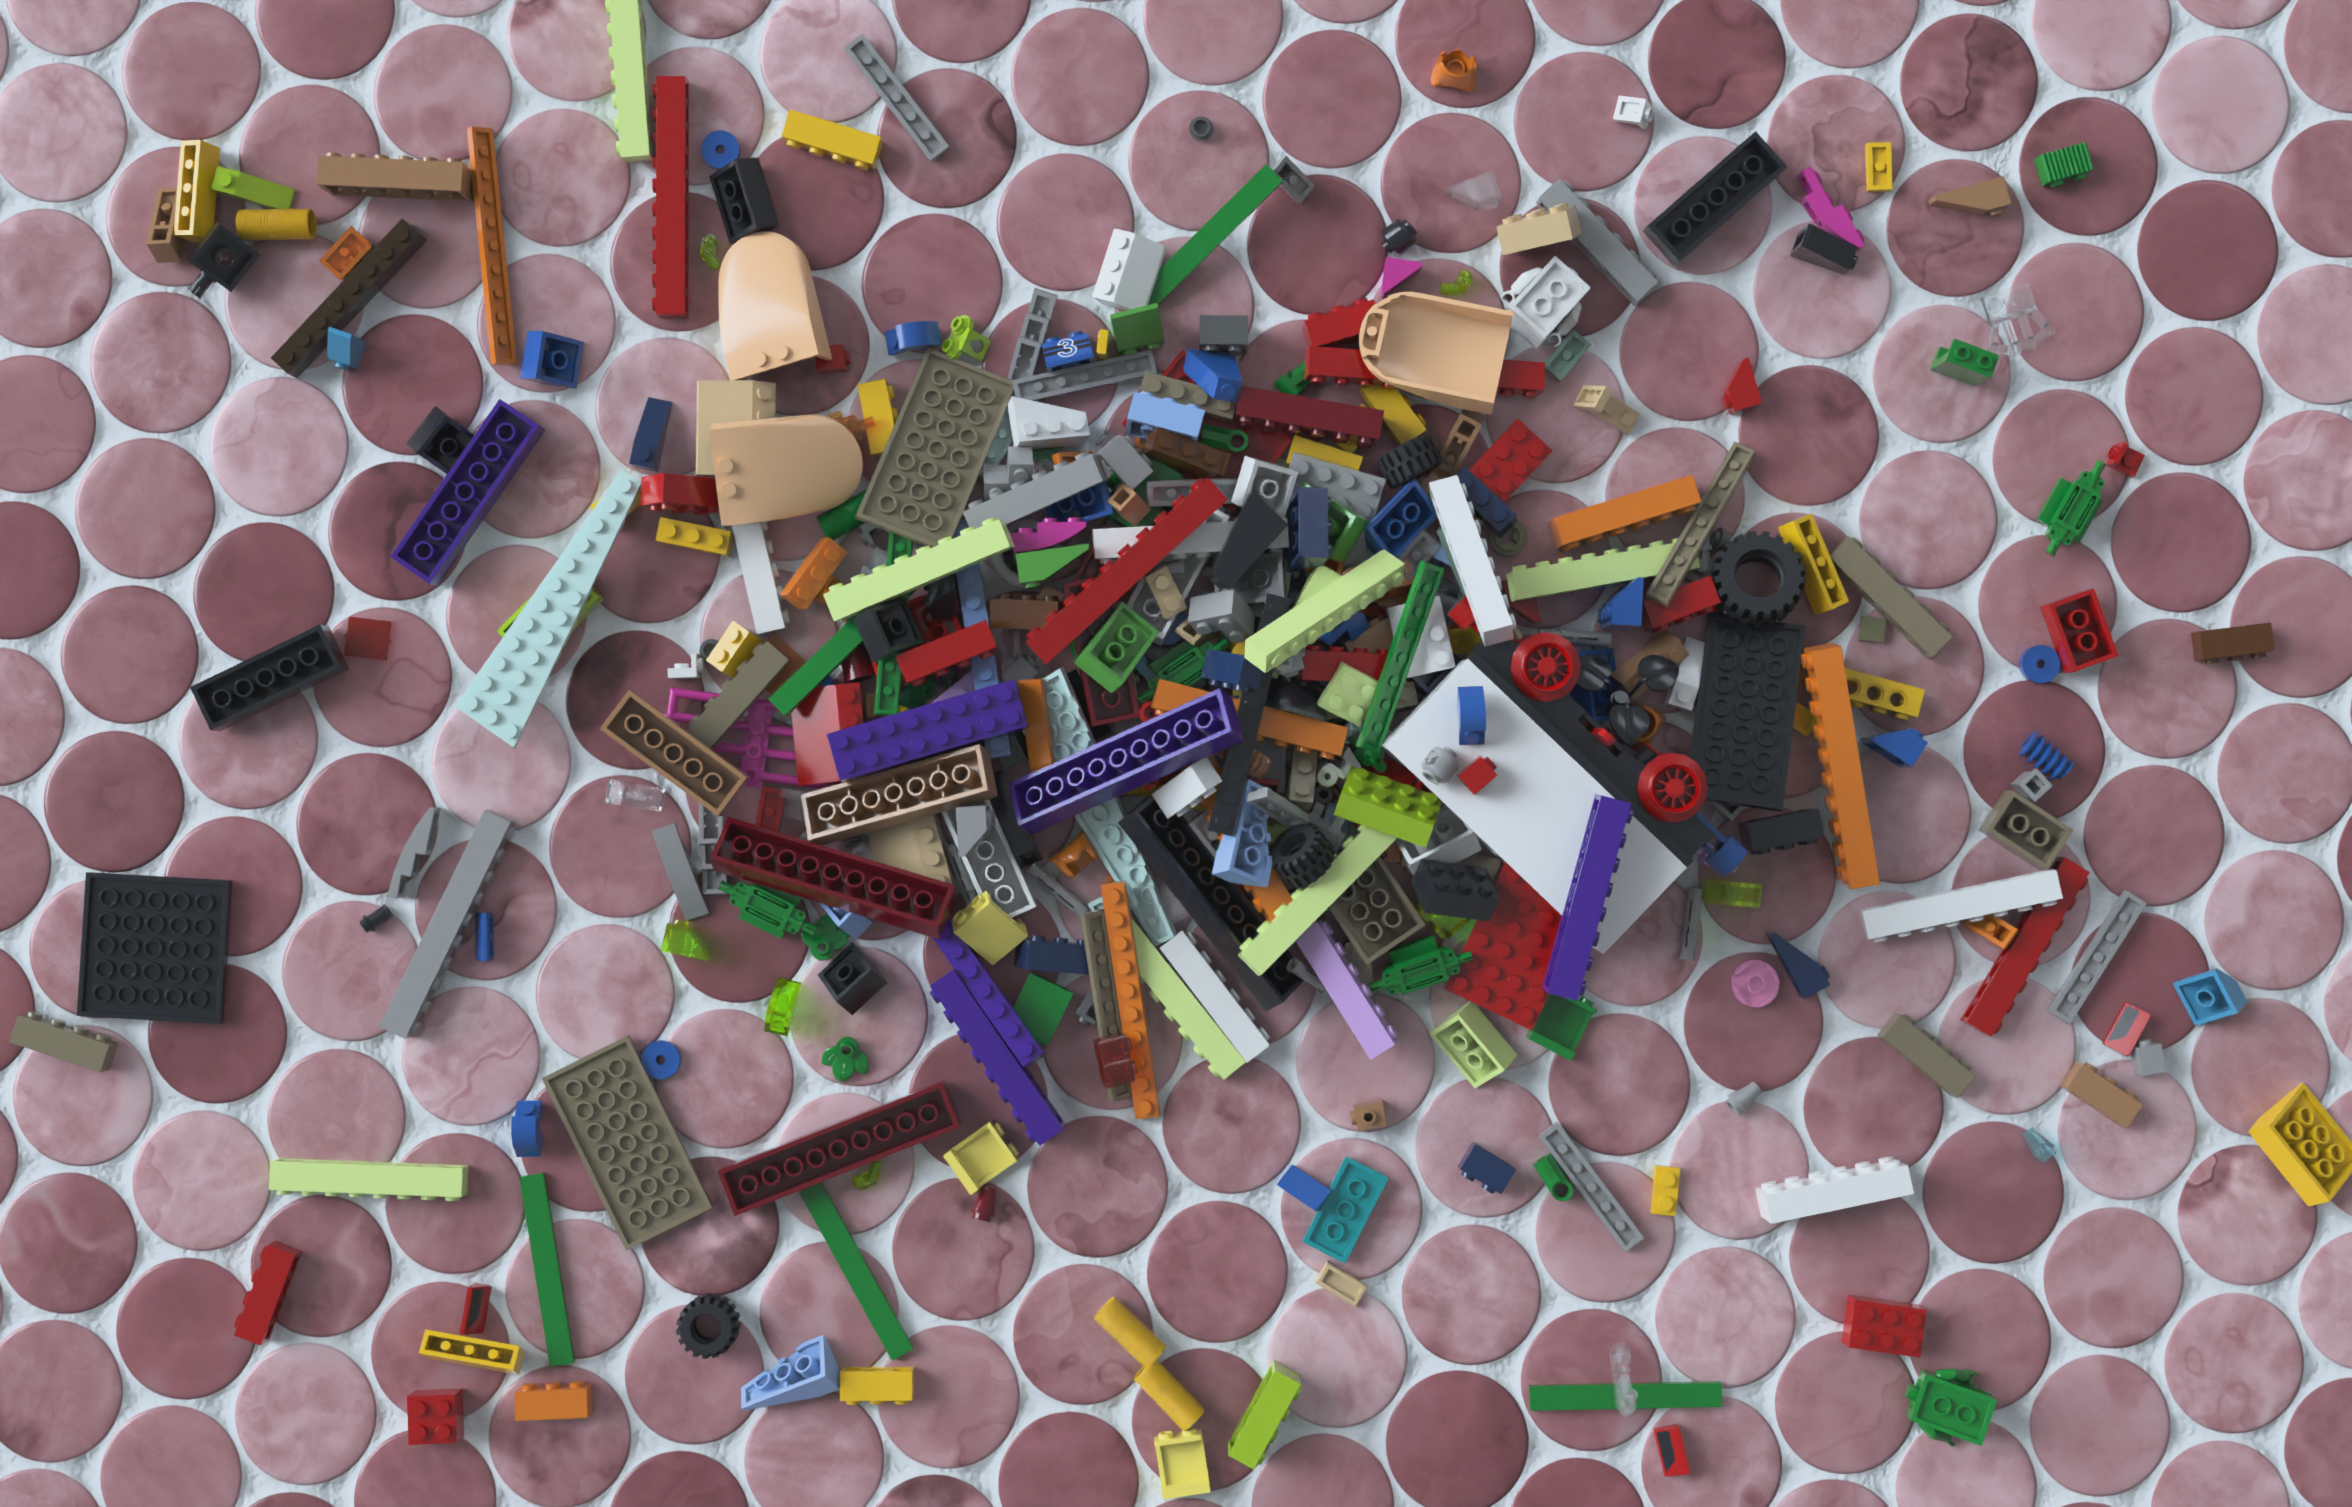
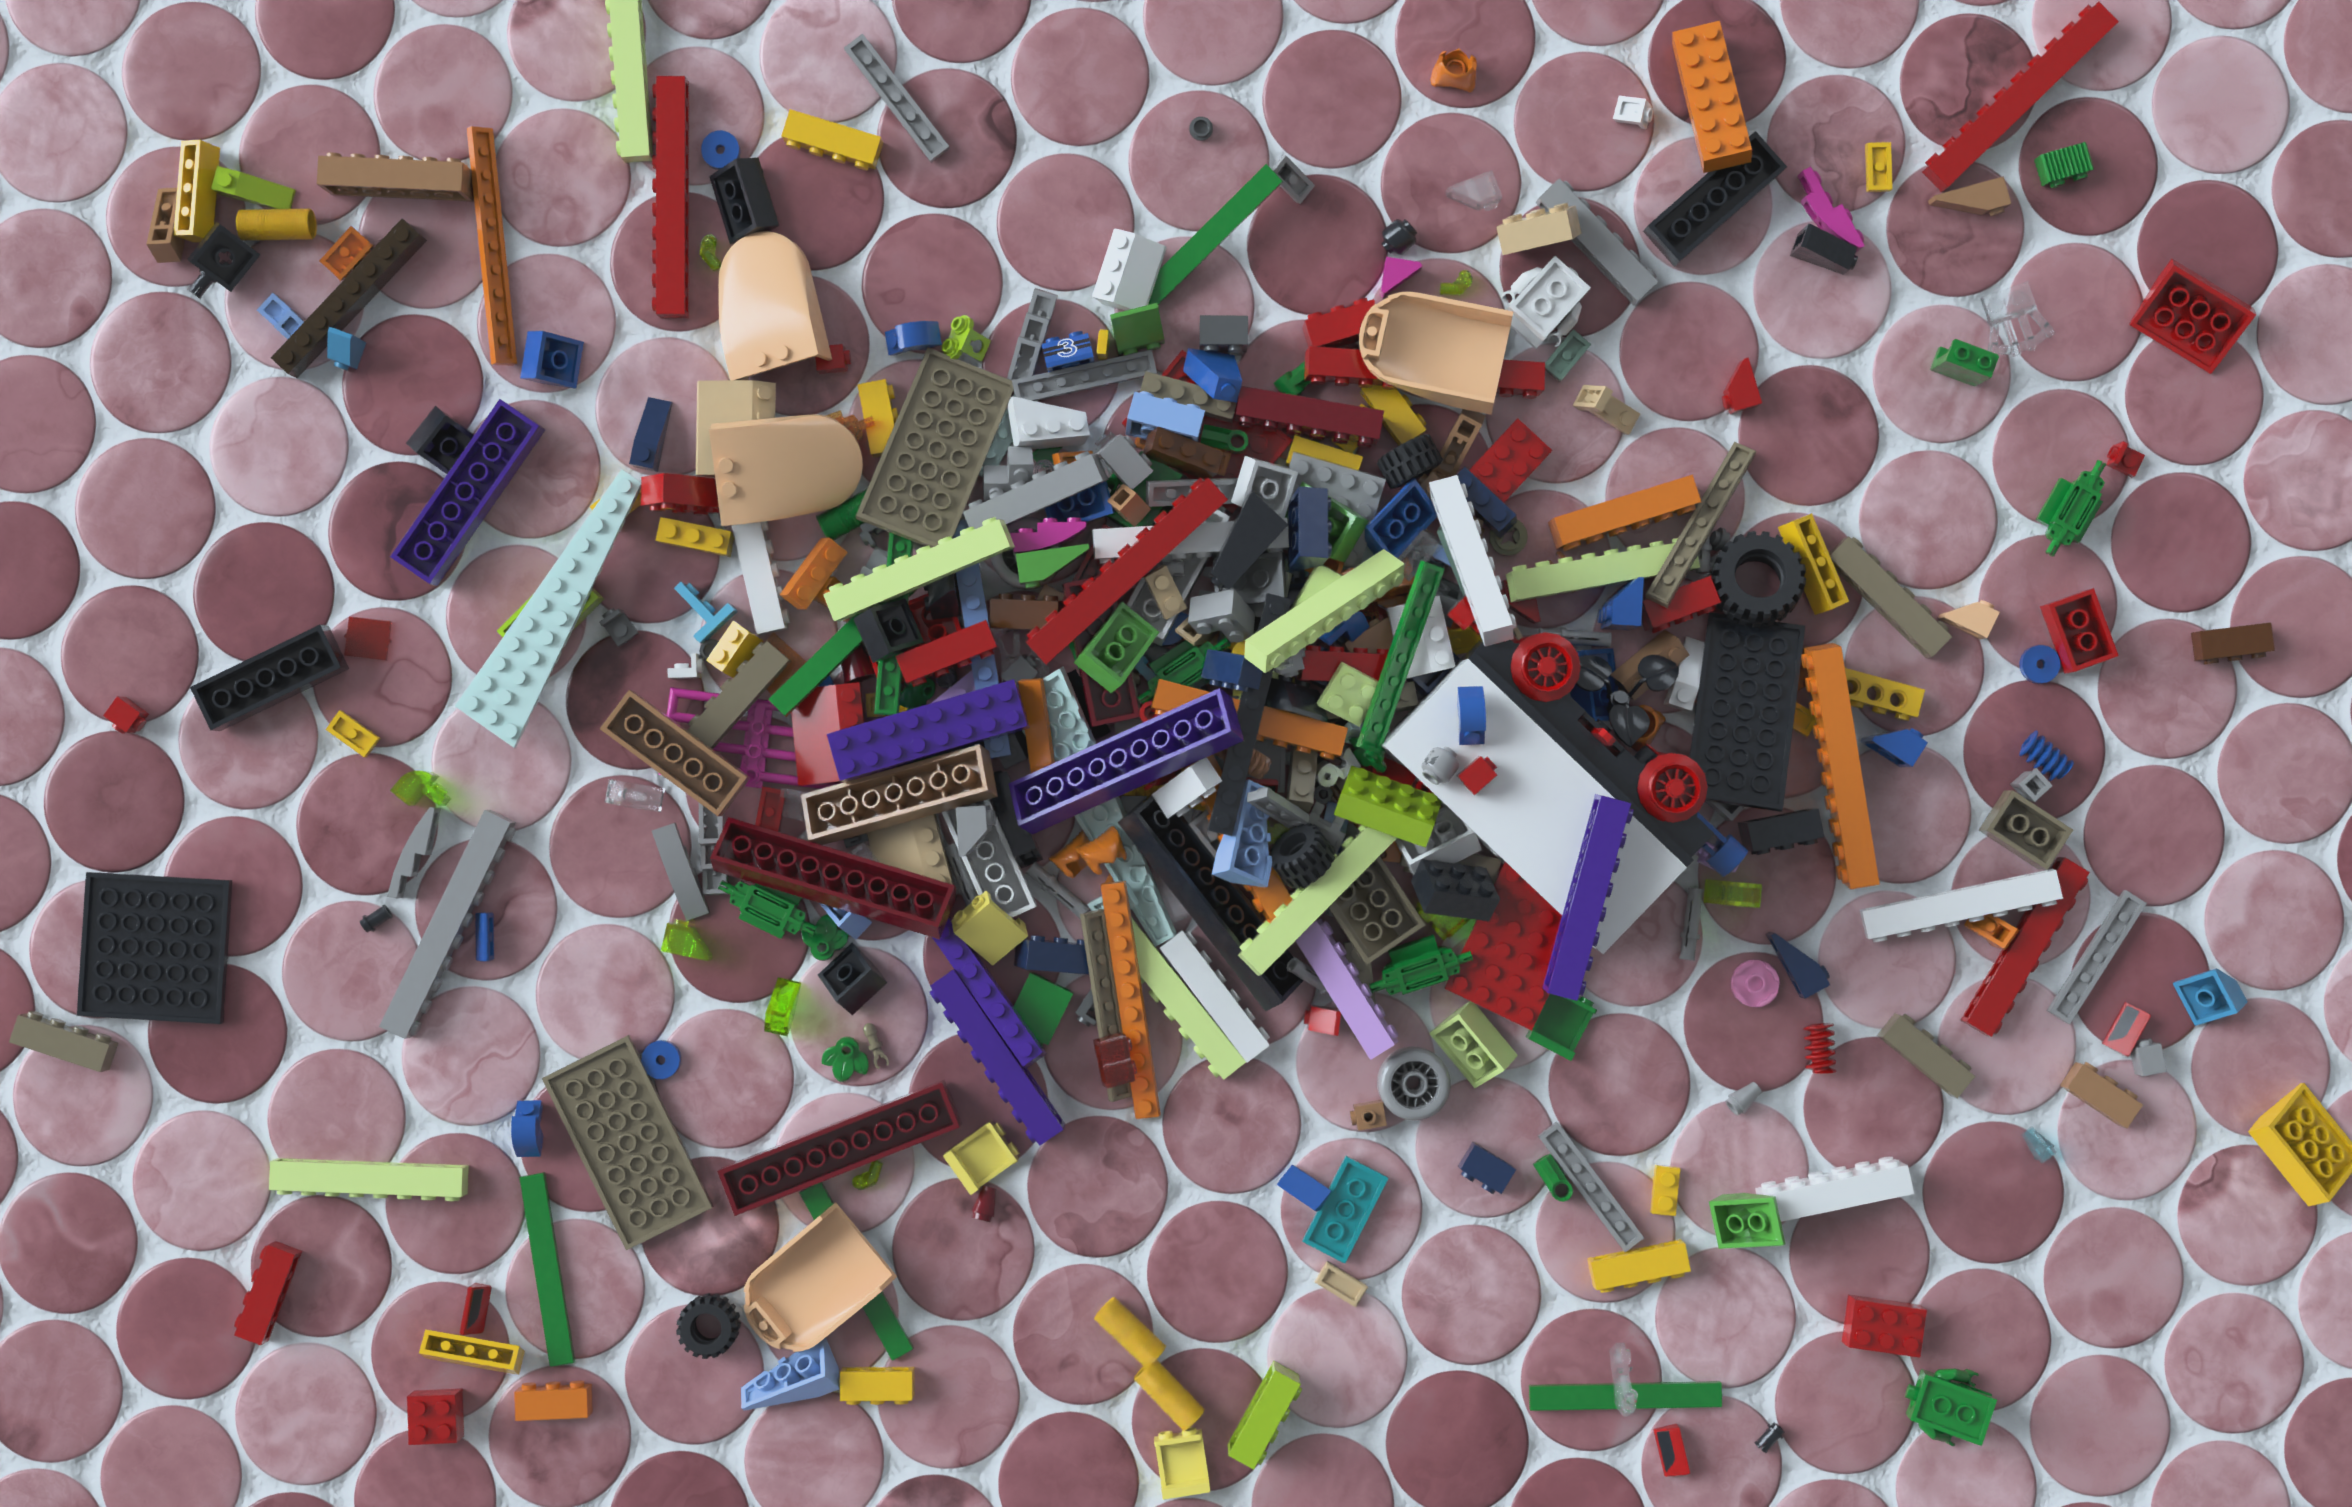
(126, 715): none -> red brick
(280, 315): none -> light blue slope
(353, 733): none -> yellow plate
(415, 784): none -> clear neon green brick
(618, 626): none -> dark grey bracket
(706, 611): none -> medium azure bracket
(814, 1283): none -> light nougat windscreen
(870, 1032): none -> dark tan piece
(1102, 850): none -> orange hair
(1323, 1019): none -> slope
(1420, 1101): none -> light grey wheel
(1639, 1265): none -> yellow brick
(1711, 97): none -> orange brick
(1746, 1220): none -> bright green slope
(1771, 1435): none -> black pin
(1819, 1048): none -> red piece
(1872, 629): olive tile -> none
(1973, 618): none -> light nougat slope
(2020, 96): none -> red brick
(2192, 316): none -> red slope

